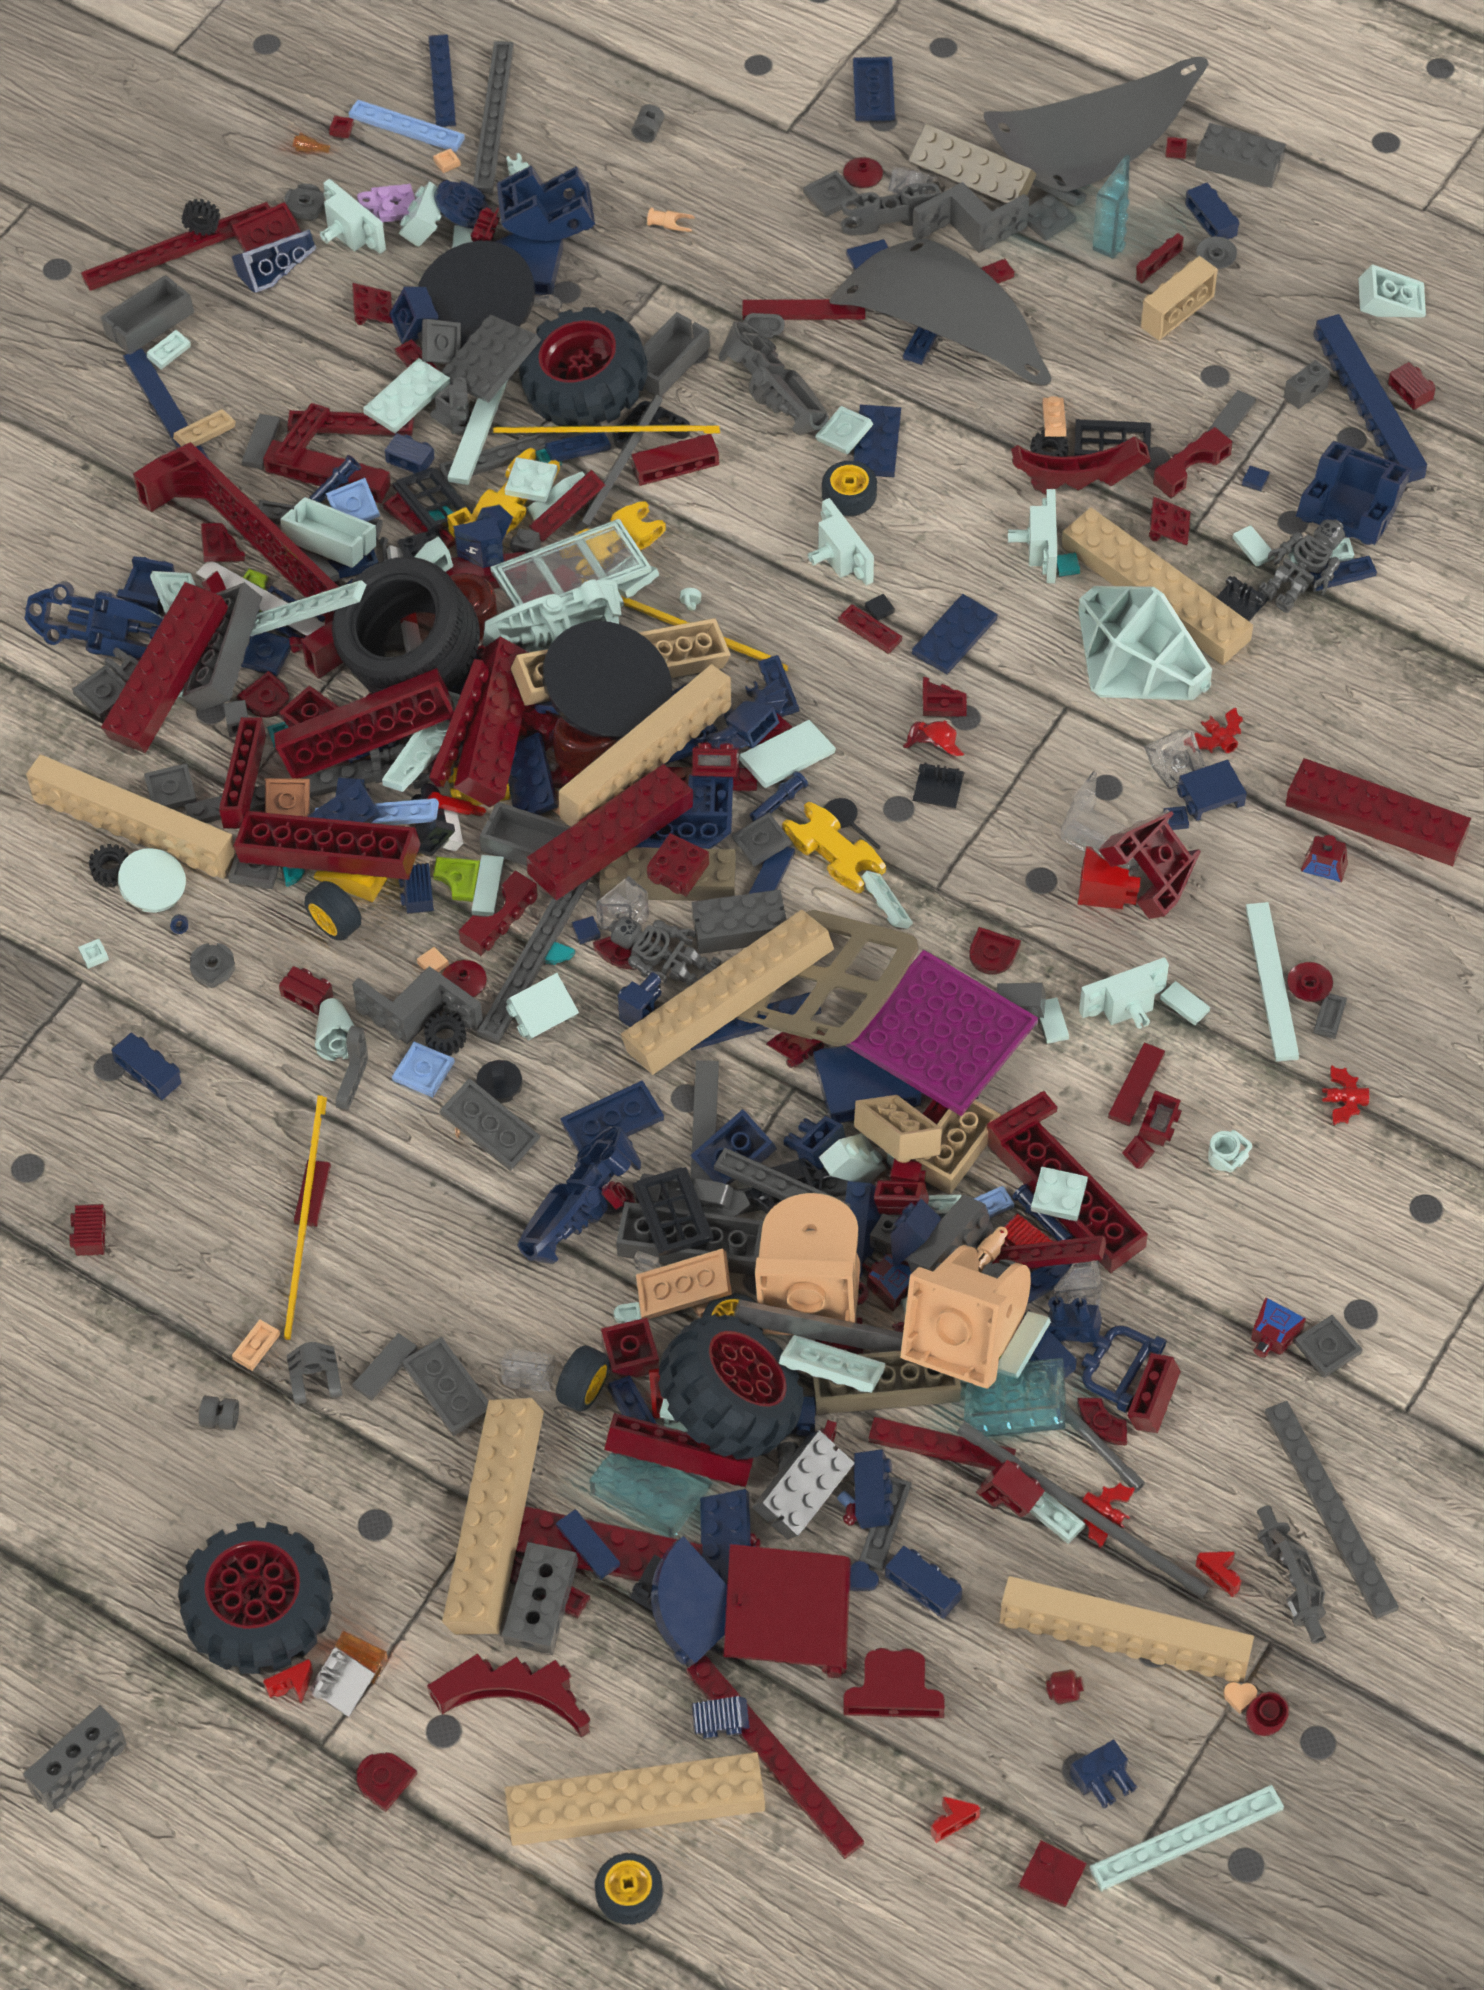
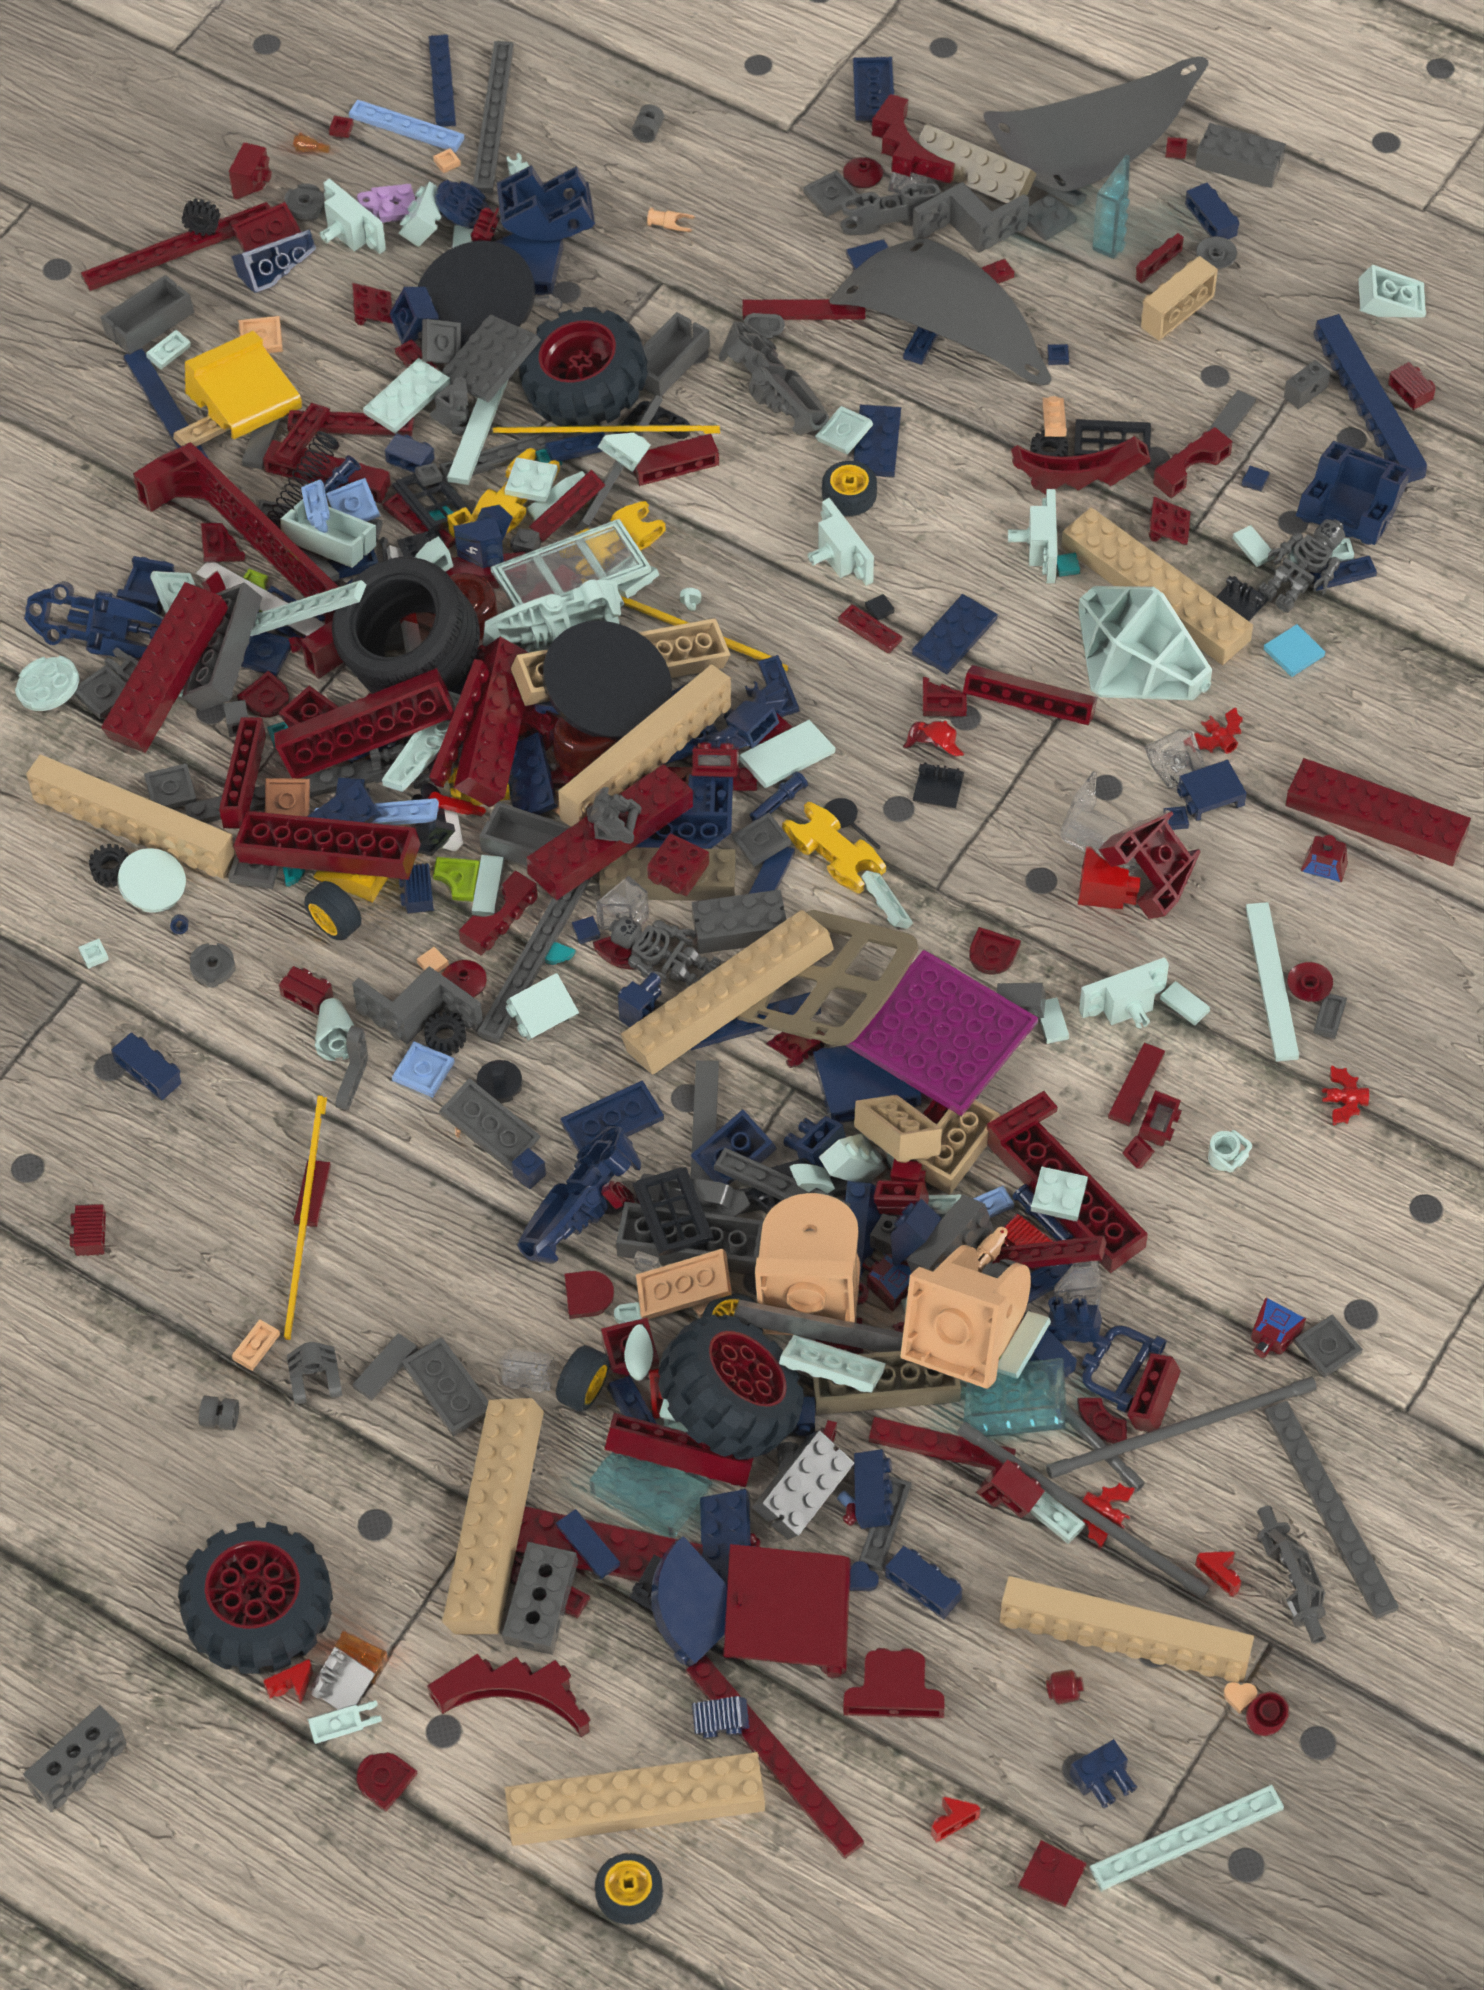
(47, 683): none -> light aqua tile
(240, 385): none -> yellow panel
(249, 170): none -> dark red slope
(267, 328): none -> light nougat tile
(316, 505): none -> light blue hinge
(336, 445): none -> black piece
(341, 1722): none -> light aqua hinge
(428, 474): none -> dark grey tile
(528, 1168): none -> dark blue brick
(588, 1293): none -> dark red tile
(605, 816): none -> dark grey piece
(625, 448): none -> light aqua slope
(638, 1353): none -> light aqua arm
(811, 1177): none -> light aqua slope
(906, 153): none -> dark red arch
(1030, 695): none -> dark red brick
(1058, 354): none -> dark blue tile
(1068, 1465): none -> dark grey piece
(1294, 650): none -> medium azure tile

